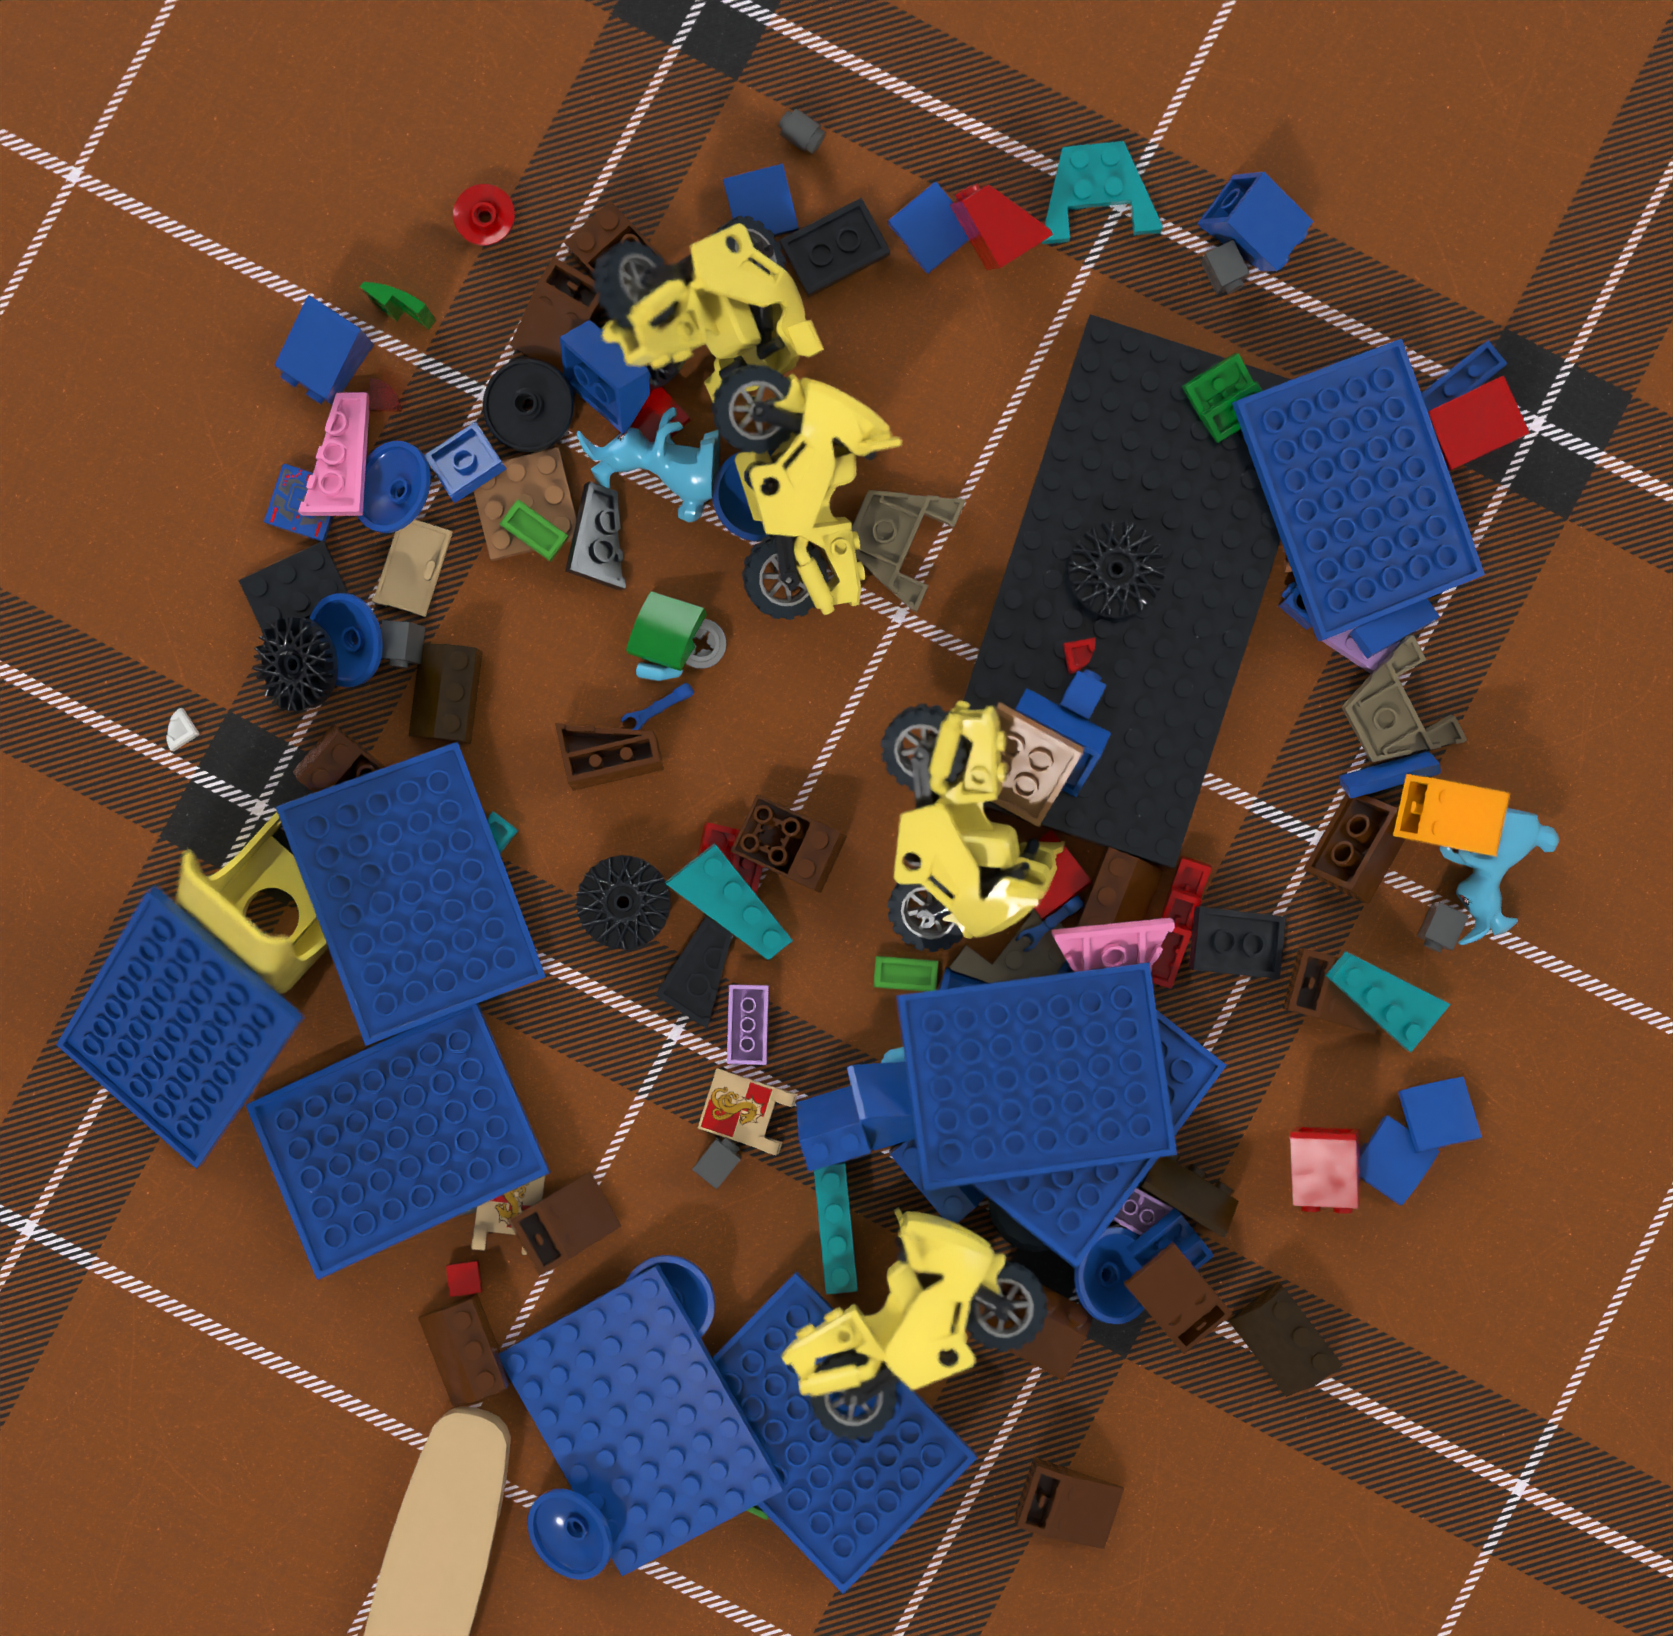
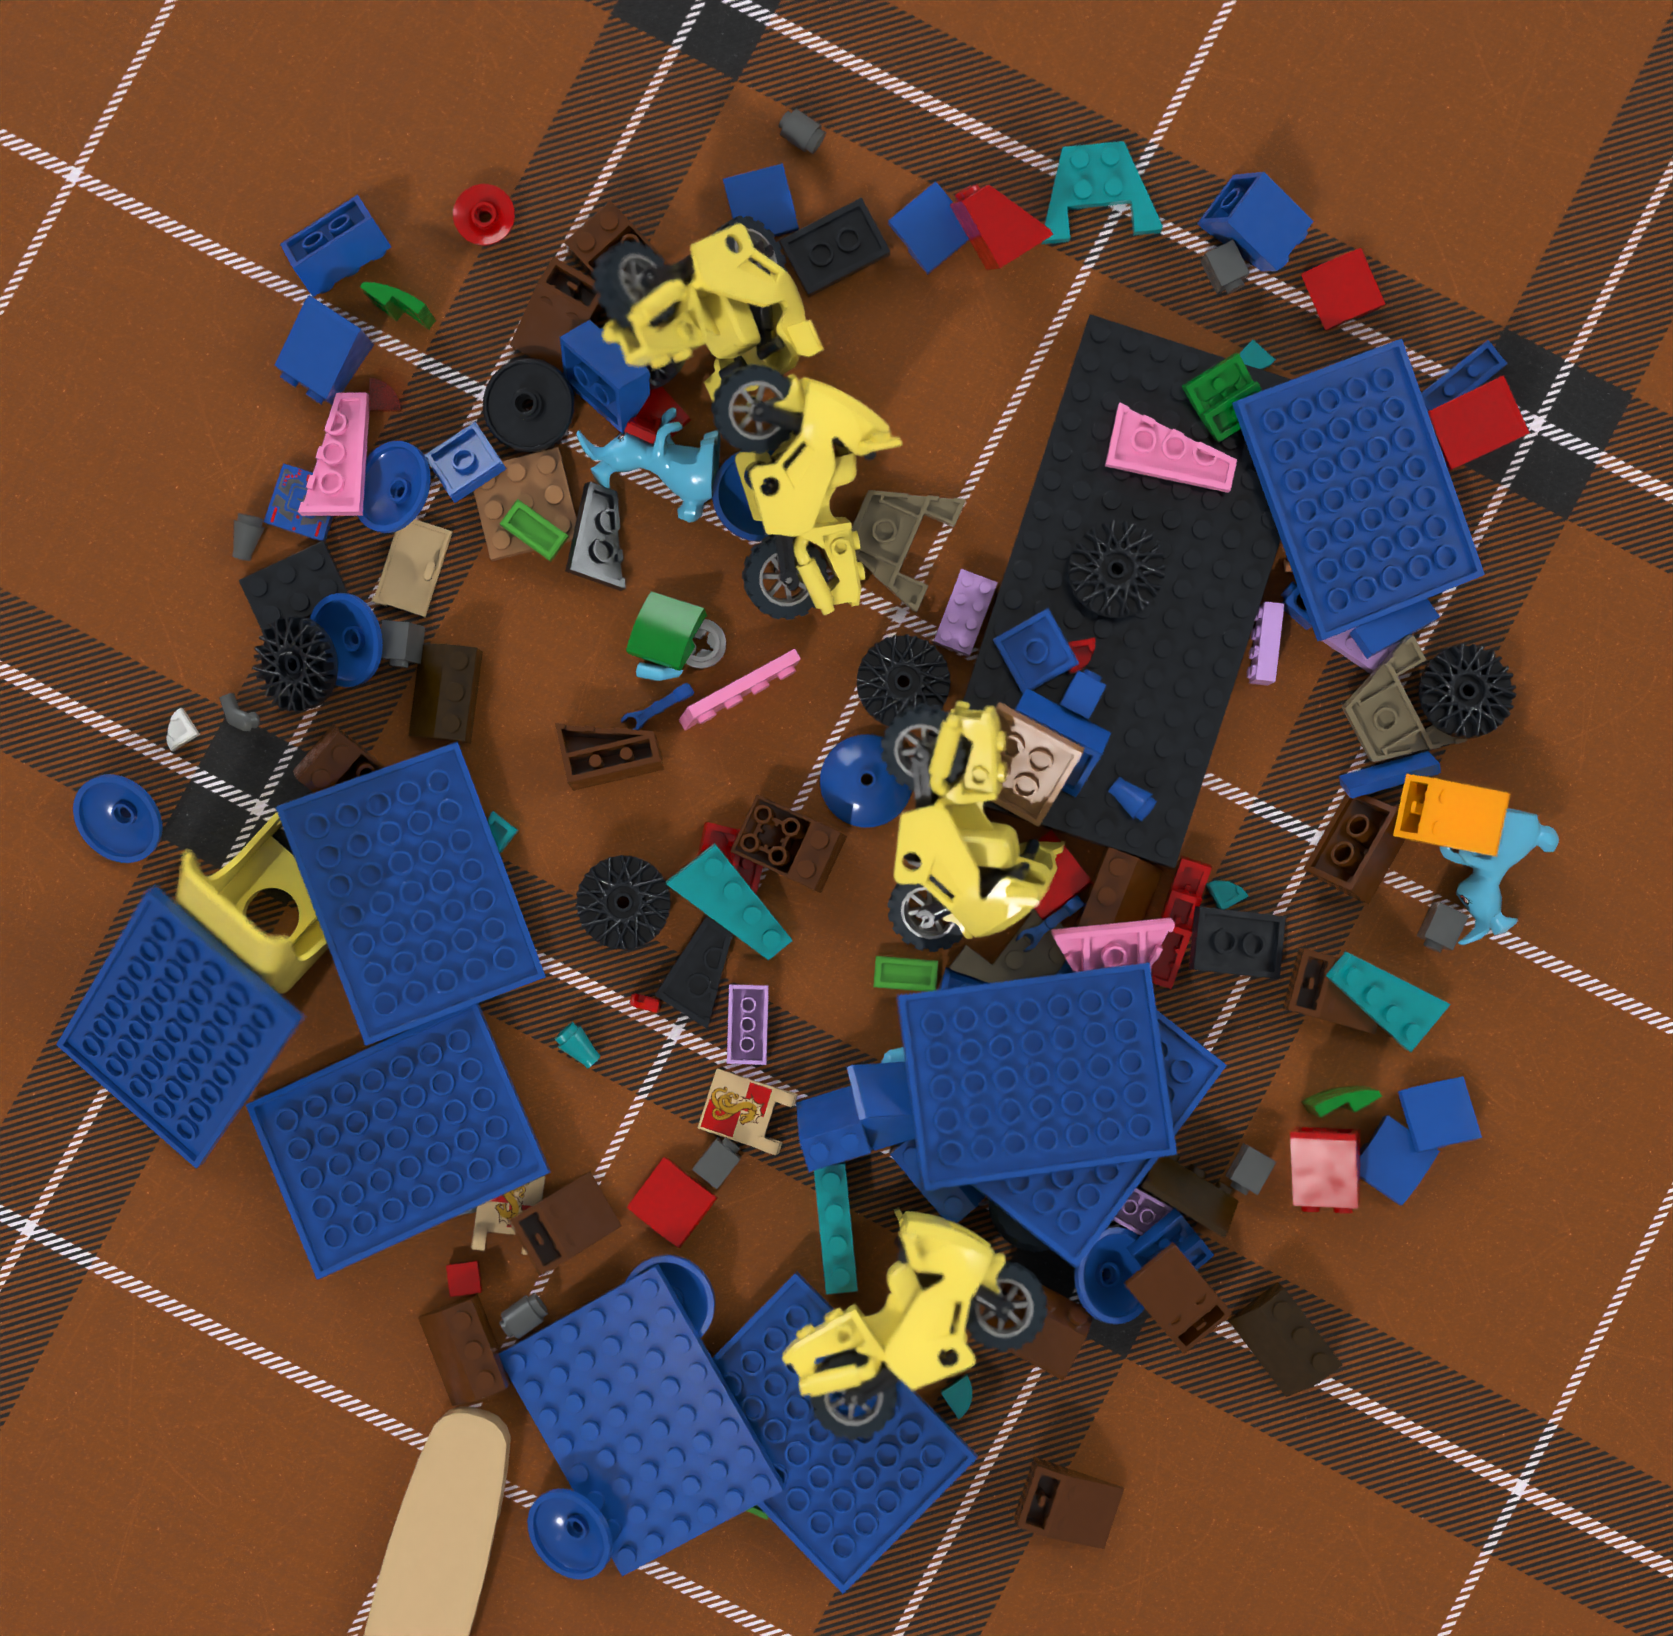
(108, 825): none -> blue dish
(237, 717): none -> dark grey arm
(246, 535): none -> dark grey cone
(335, 246): none -> blue slope
(523, 1316): none -> dark grey brick
(577, 1045): none -> teal cone
(644, 428): none -> red tile
(645, 1002): none -> red tile
(672, 1202): none -> red slope
(732, 694): none -> bright pink wing
(846, 794): none -> blue dish
(897, 658): none -> black wheel
(959, 1395): none -> teal tile
(965, 612): none -> lavender piece
(1036, 651): none -> blue tile
(1133, 799): none -> blue cone
(1160, 452): none -> bright pink wing
(1225, 893): none -> teal tile
(1249, 1170): none -> dark grey brick
(1256, 356): none -> teal tile
(1266, 644): none -> lavender piece
(1343, 289): none -> red slope
(1348, 1097): none -> green slope
(1482, 678): none -> black wheel

